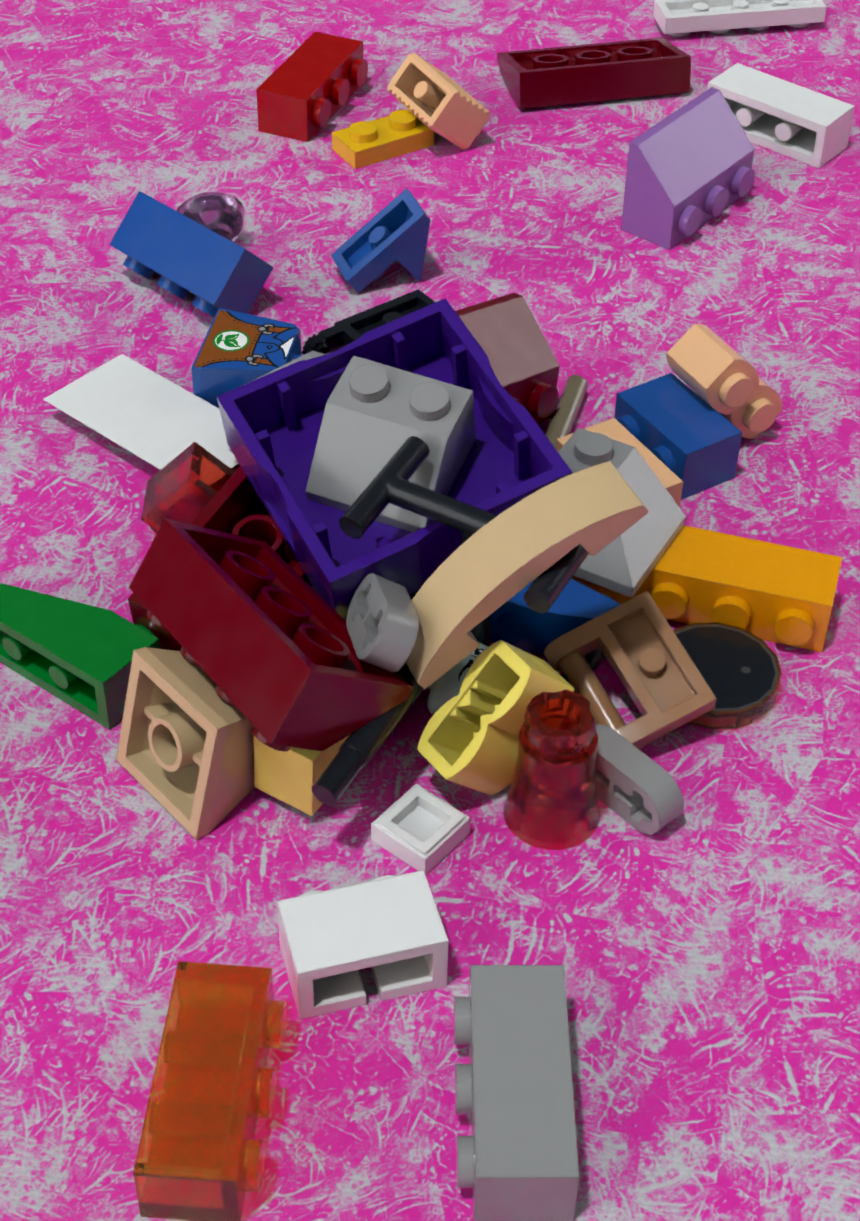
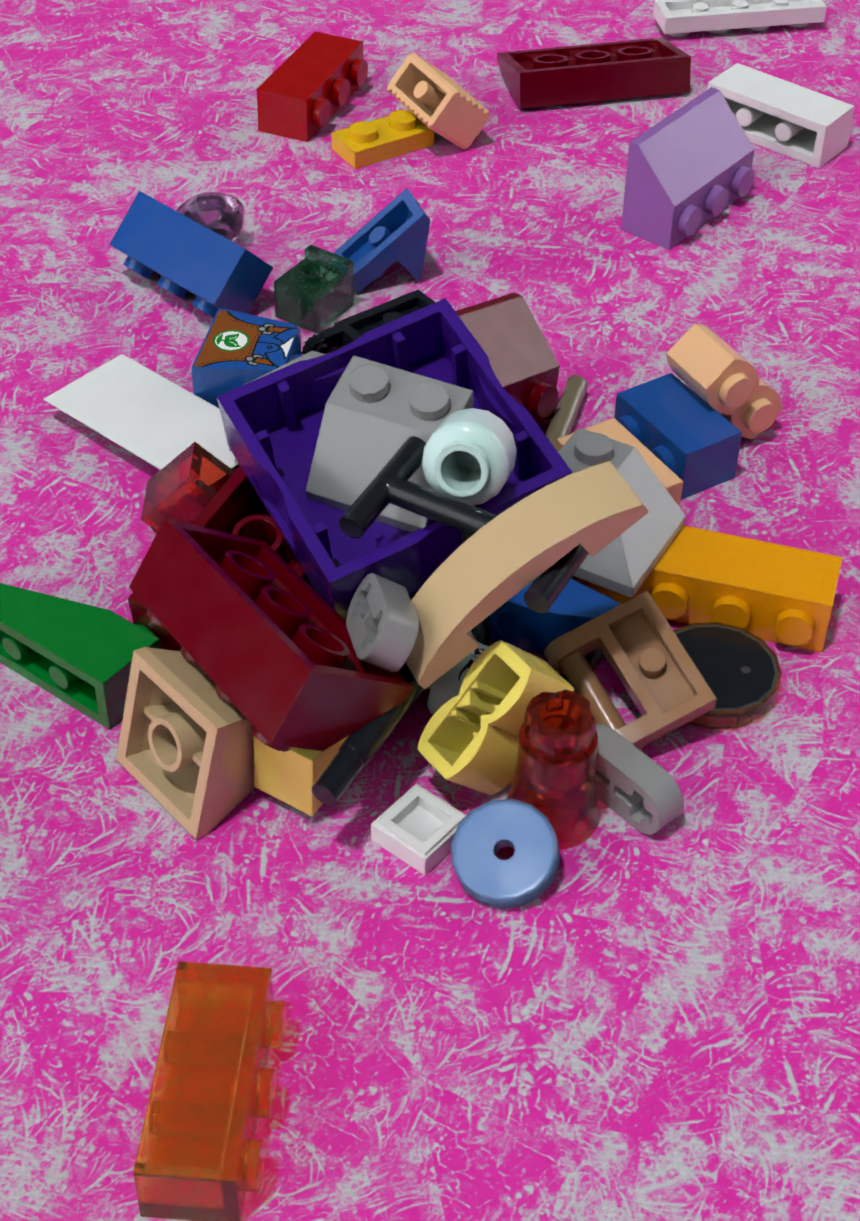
(315, 290): none -> brick
(361, 926): white piece -> none
(469, 456): none -> light aqua head
(511, 880): none -> medium blue piece
(517, 1094): light grey brick -> none

